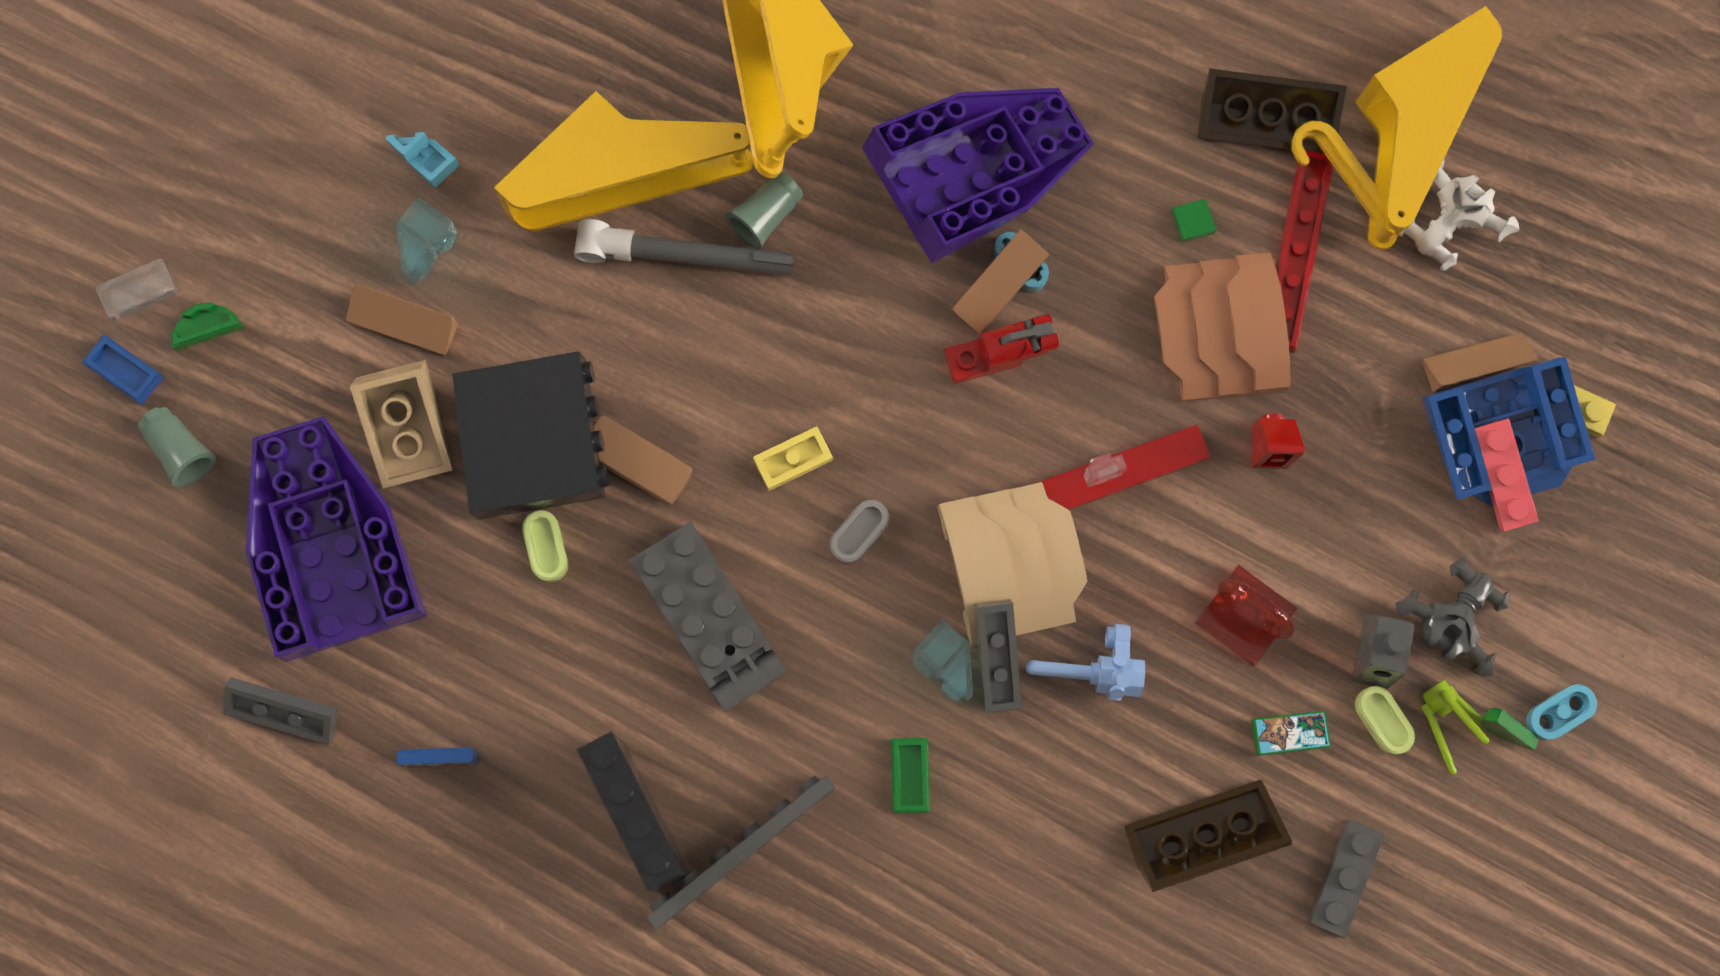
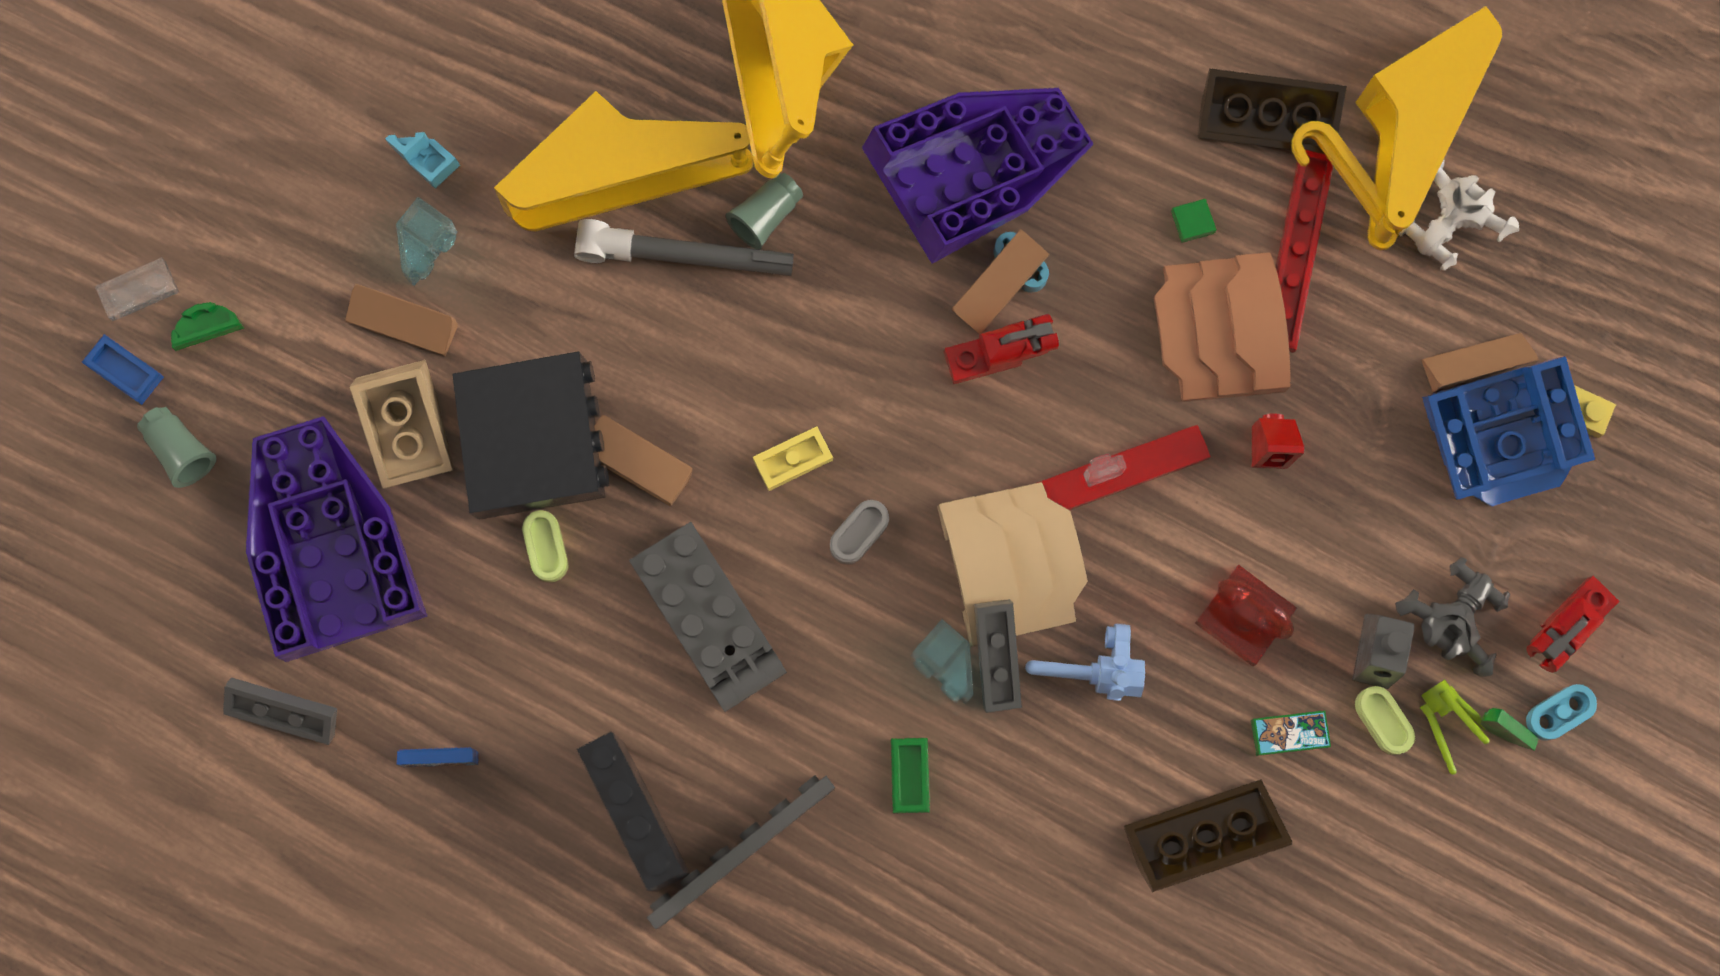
(1346, 878): dark grey plate -> none
(1507, 477): coral plate -> none
(1572, 624): none -> red plate

